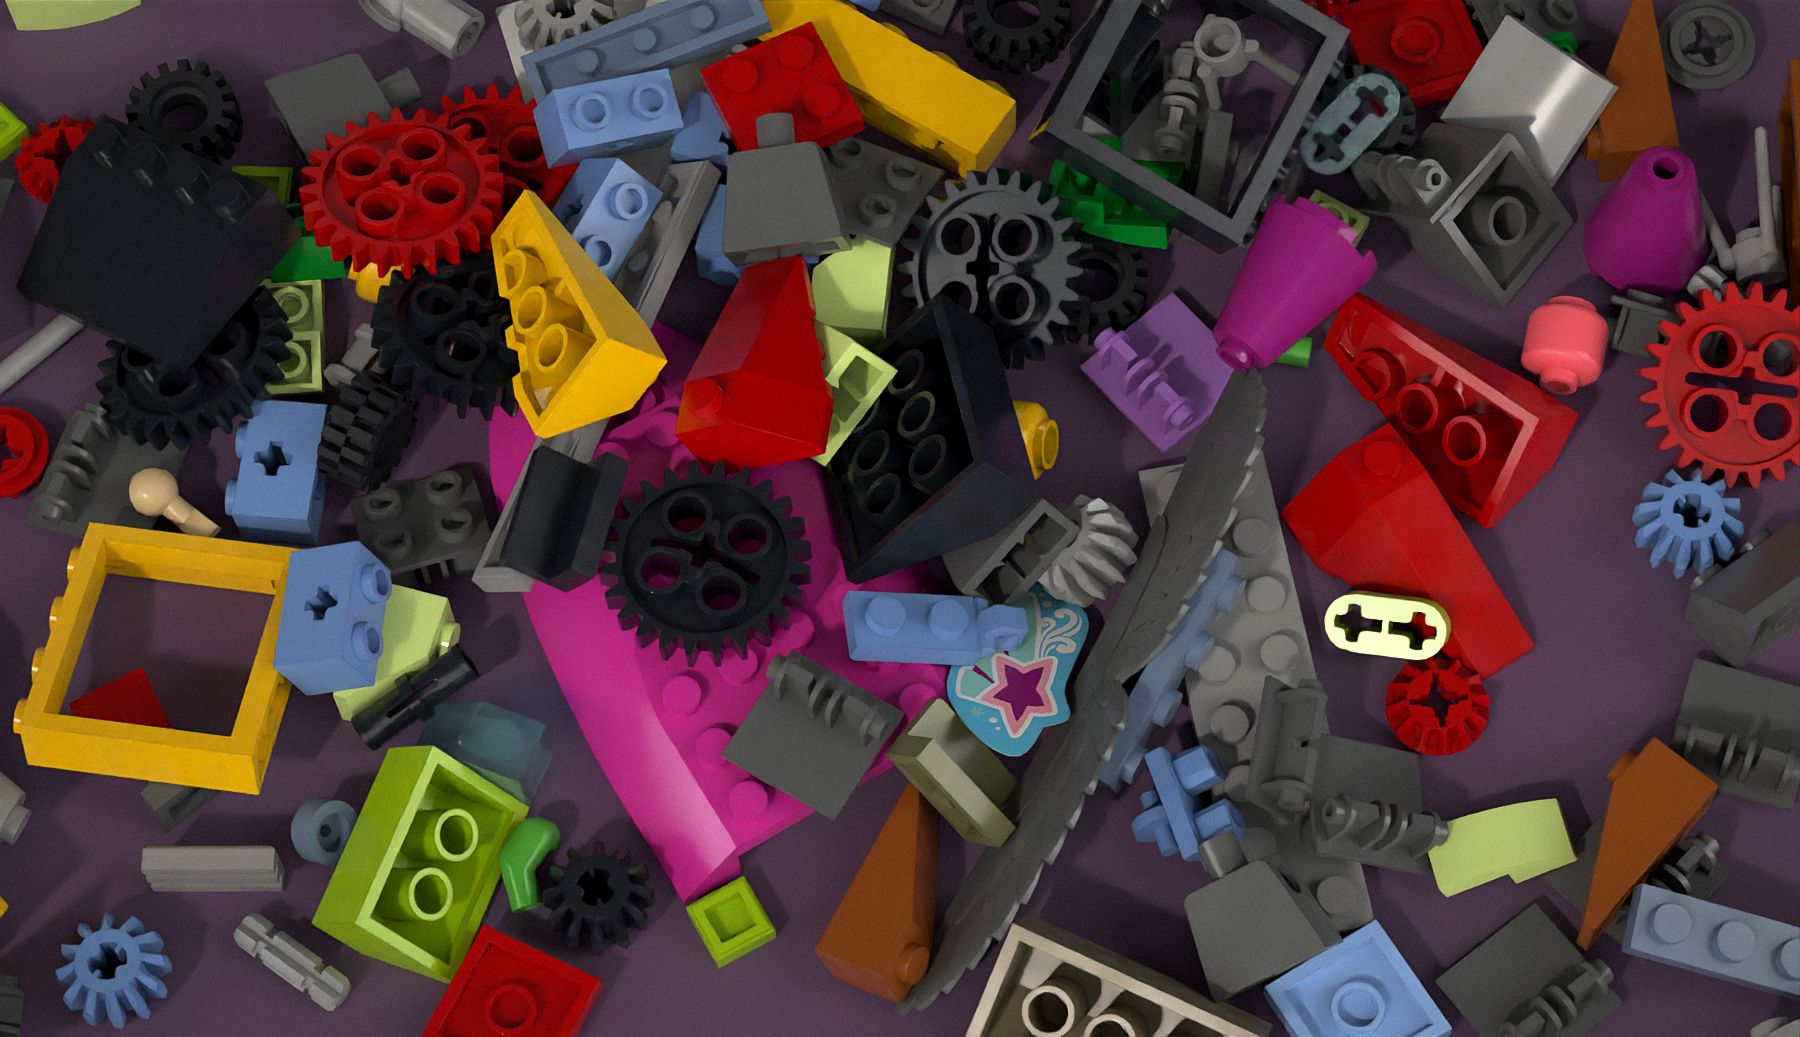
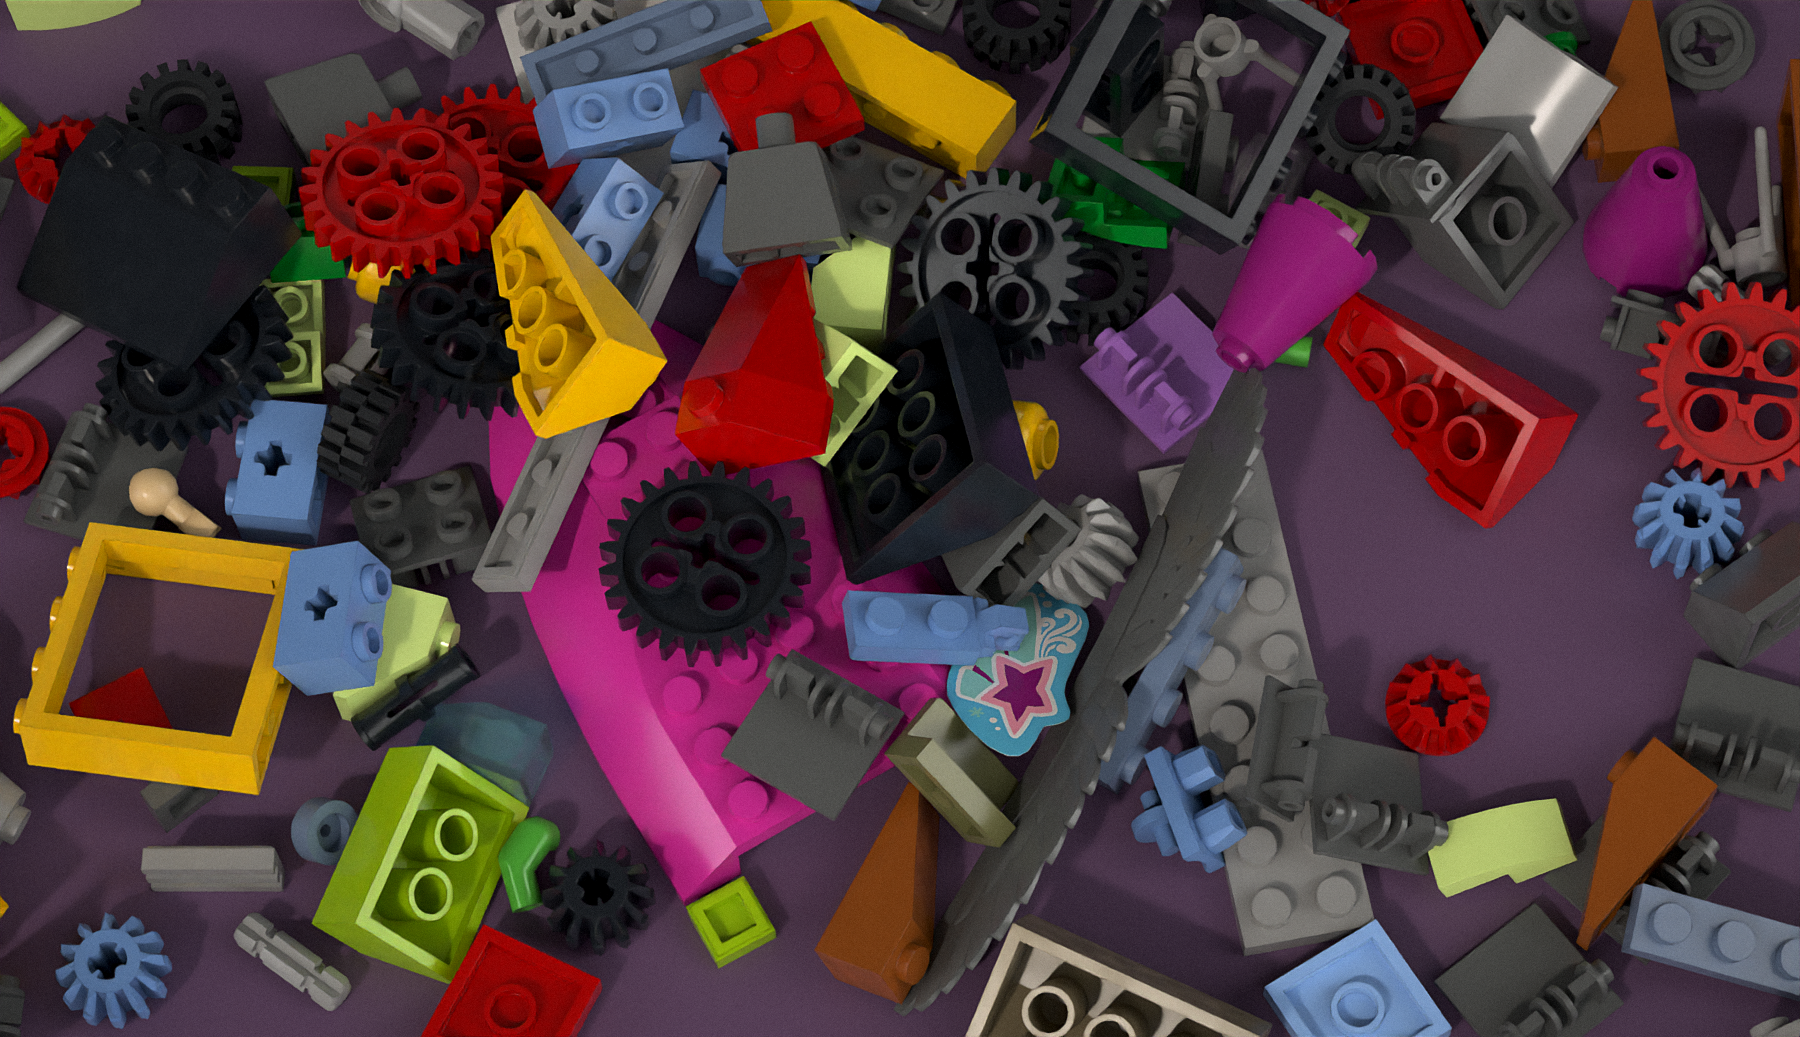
(563, 517): black panel -> none
(1253, 918): dark grey torso -> none
(1361, 134): clear light blue beam -> none
(1385, 640): beam -> none
(1391, 532): red wedge -> none
(1565, 344): coral head -> none

